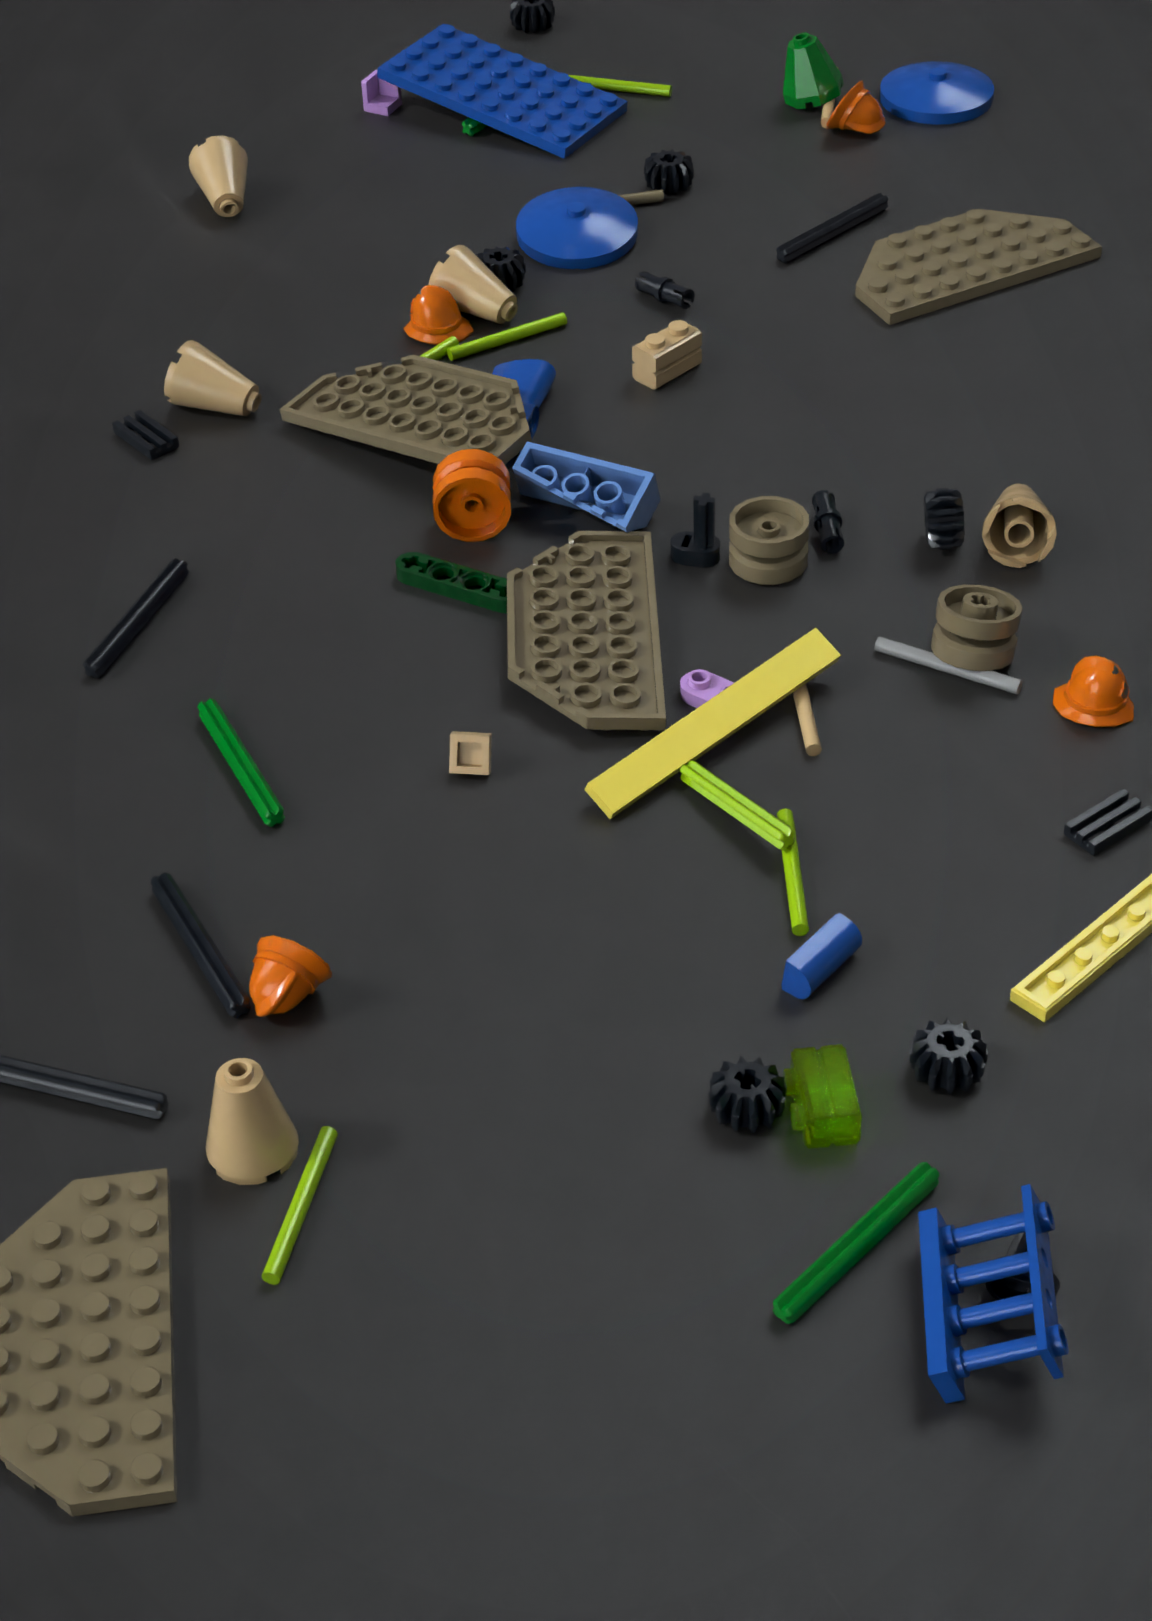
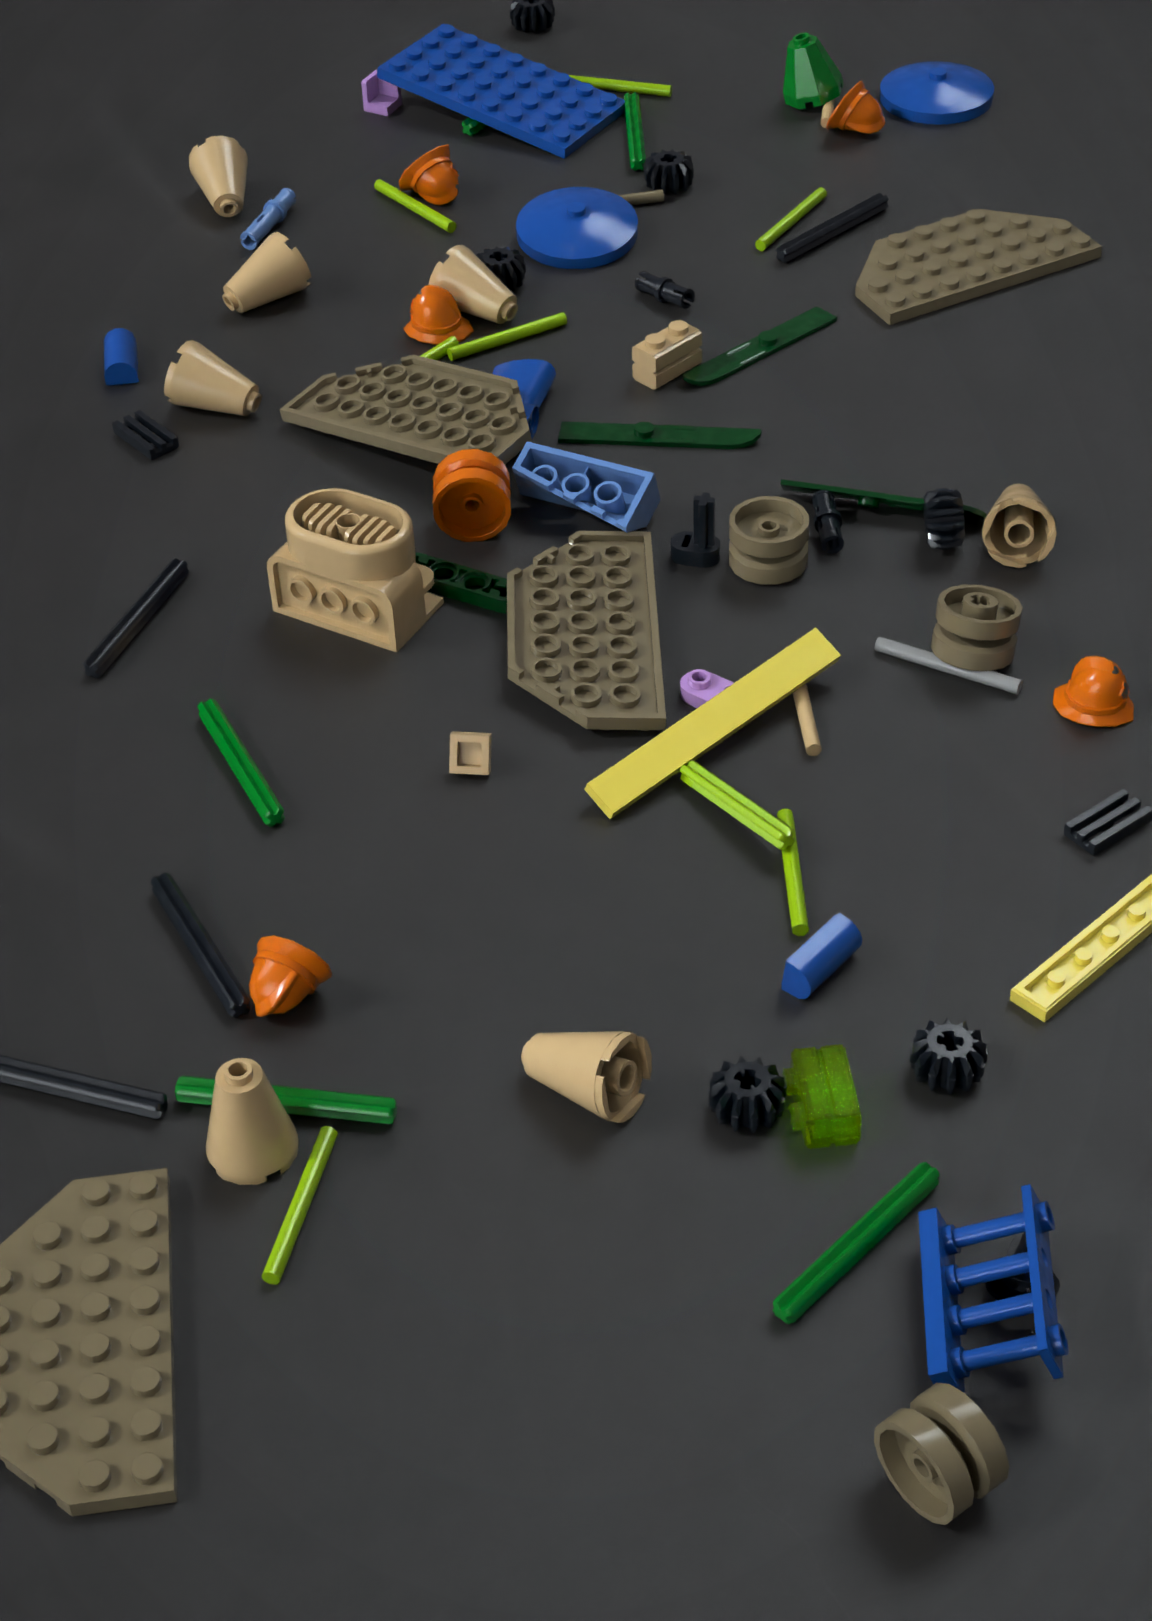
(120, 357): none -> blue brick
(267, 275): none -> tan cone
(273, 212): none -> medium blue pin
(303, 1101): none -> green axle
(352, 569): none -> tan brick
(415, 206): none -> lime bar
(432, 177): none -> orange piece
(592, 1069): none -> tan cone
(634, 131): none -> green axle
(657, 435): none -> dark green piece
(760, 347): none -> dark green piece
(790, 219): none -> lime bar
(869, 498): none -> dark green piece
(941, 1453): none -> dark tan wheel

